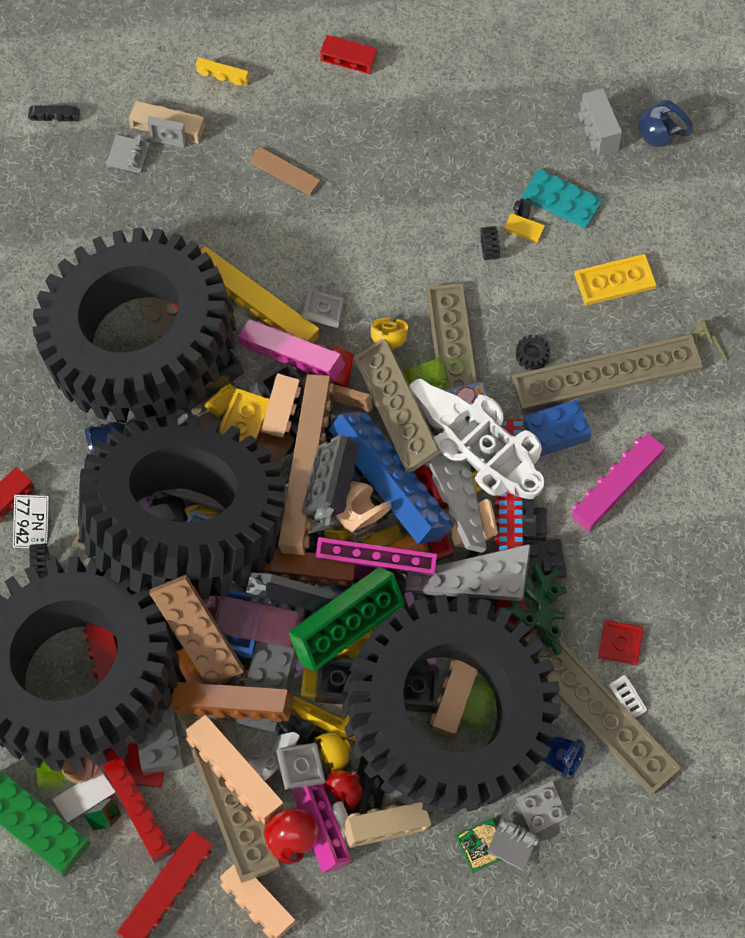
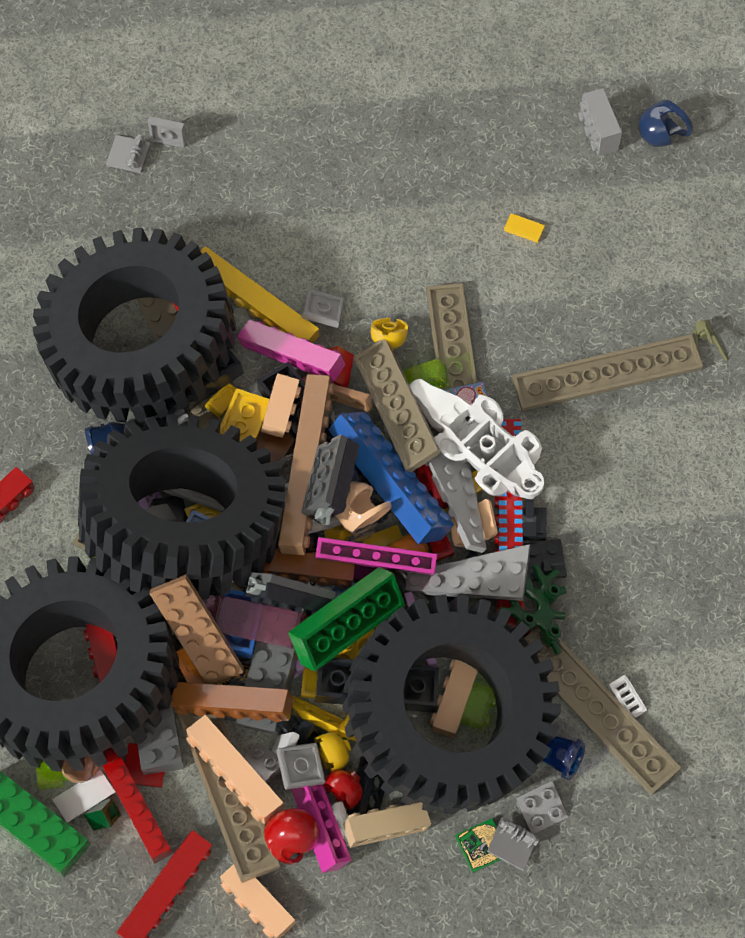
(30, 520): white sticker -> none
(38, 556): black tyre -> none
(50, 113): black beam -> none
(193, 123): tan brick -> none
(222, 72): yellow plate -> none
(285, 171): medium nougat tile -> none
(348, 54): red brick -> none
(490, 243): black tyre -> none
(522, 208): black plate -> none
(536, 343): black tyre -> none
(558, 427): blue brick -> none
(562, 198): teal plate -> none
(615, 279): yellow plate -> none
(617, 482): dark pink brick -> none
(620, 642): red tile -> none

